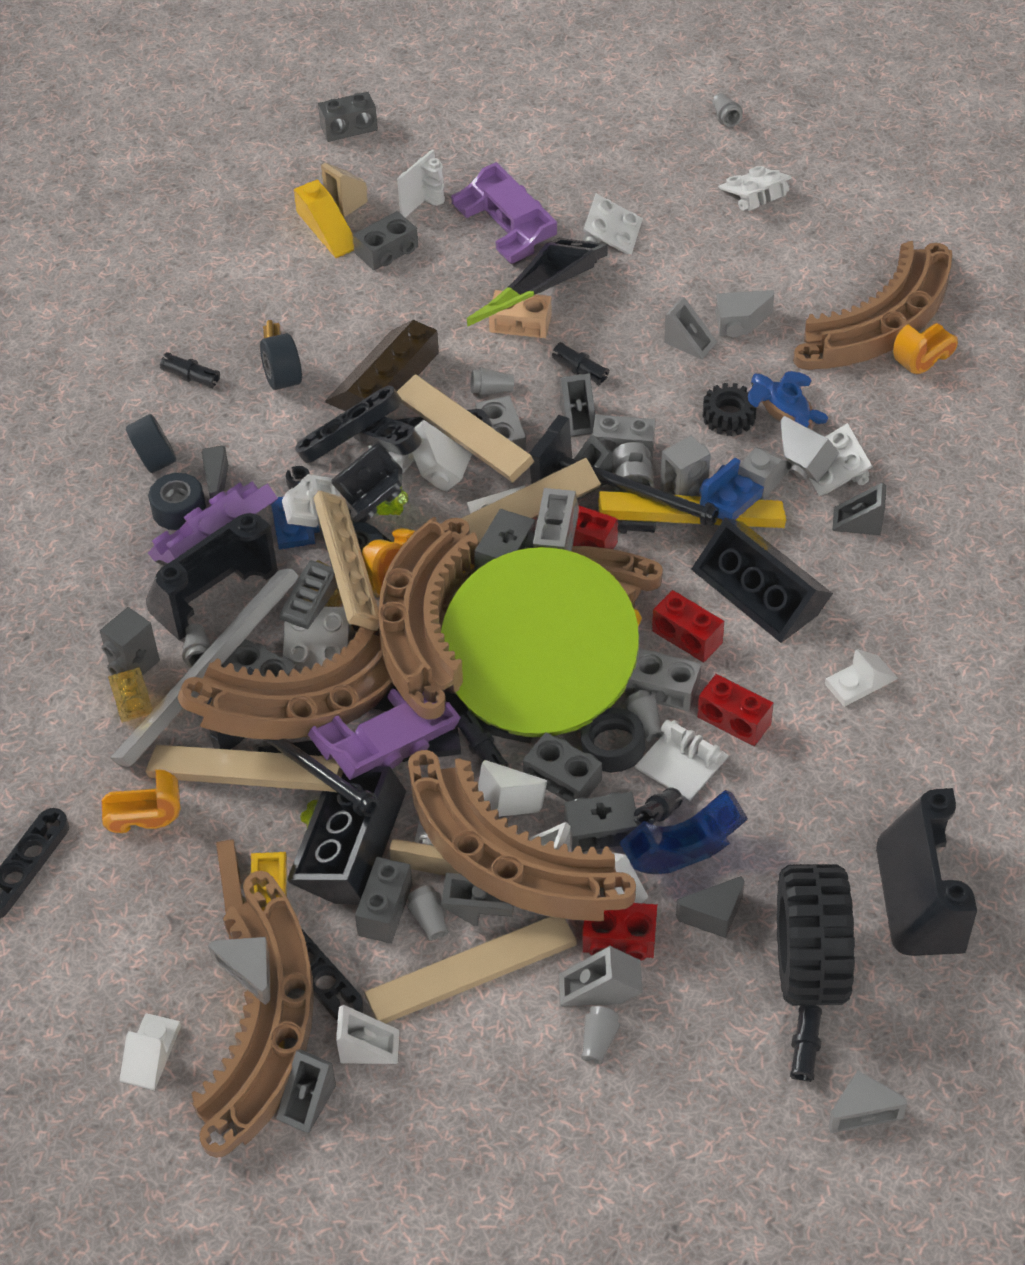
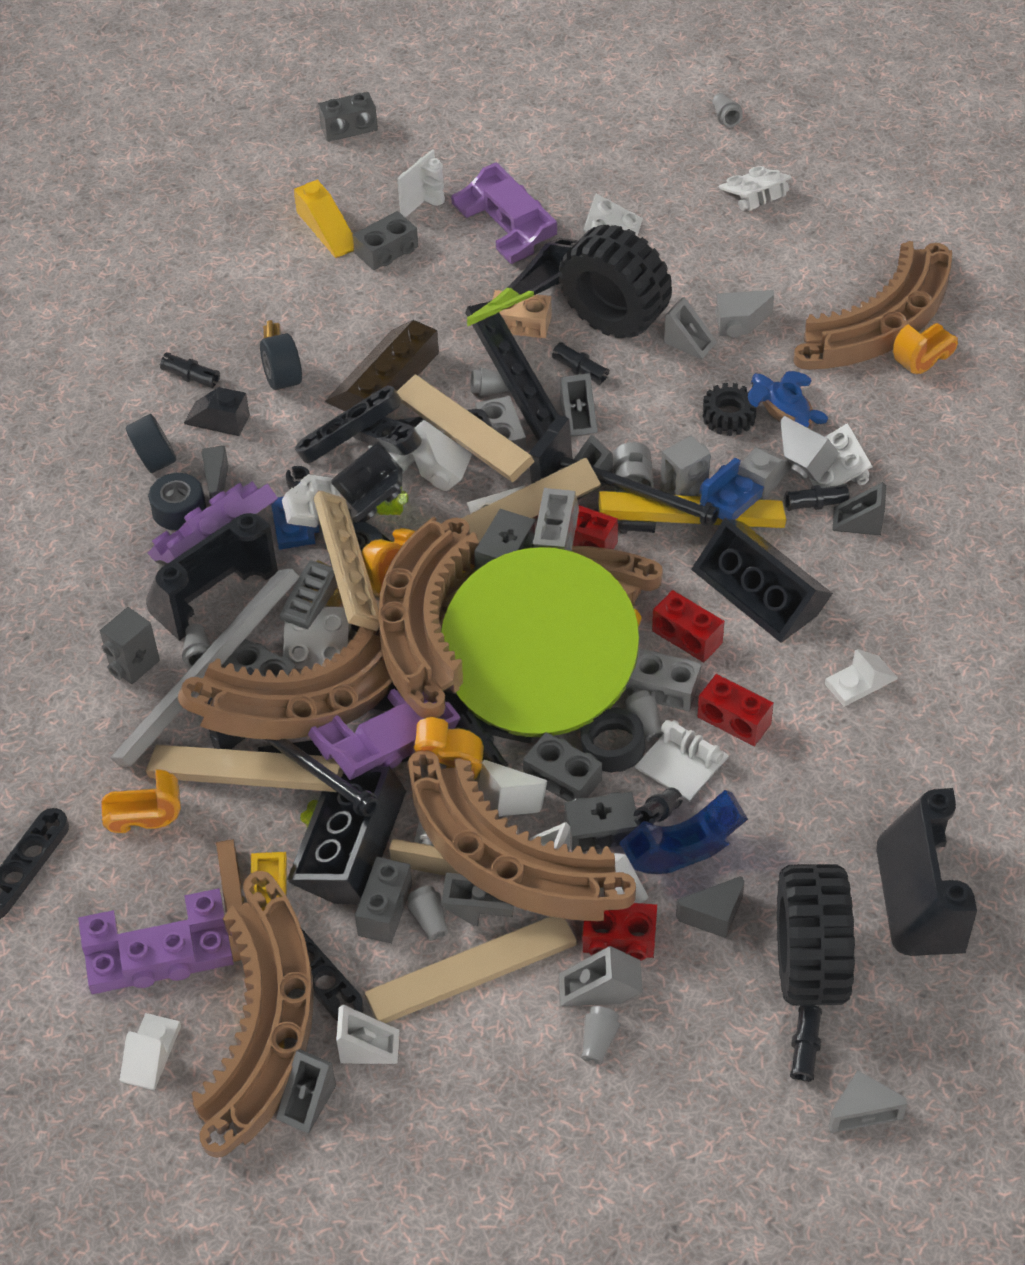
(130, 694): clear yellow brick -> none
(157, 951): none -> medium lavender bracket
(220, 411): none -> black slope
(246, 962): light grey slope -> none
(345, 188): tan slope -> none
(449, 744): none -> light orange animal
(515, 371): none -> black tile
(615, 281): none -> black tyre
(618, 430): light grey brick -> none
(816, 497): none -> black pin

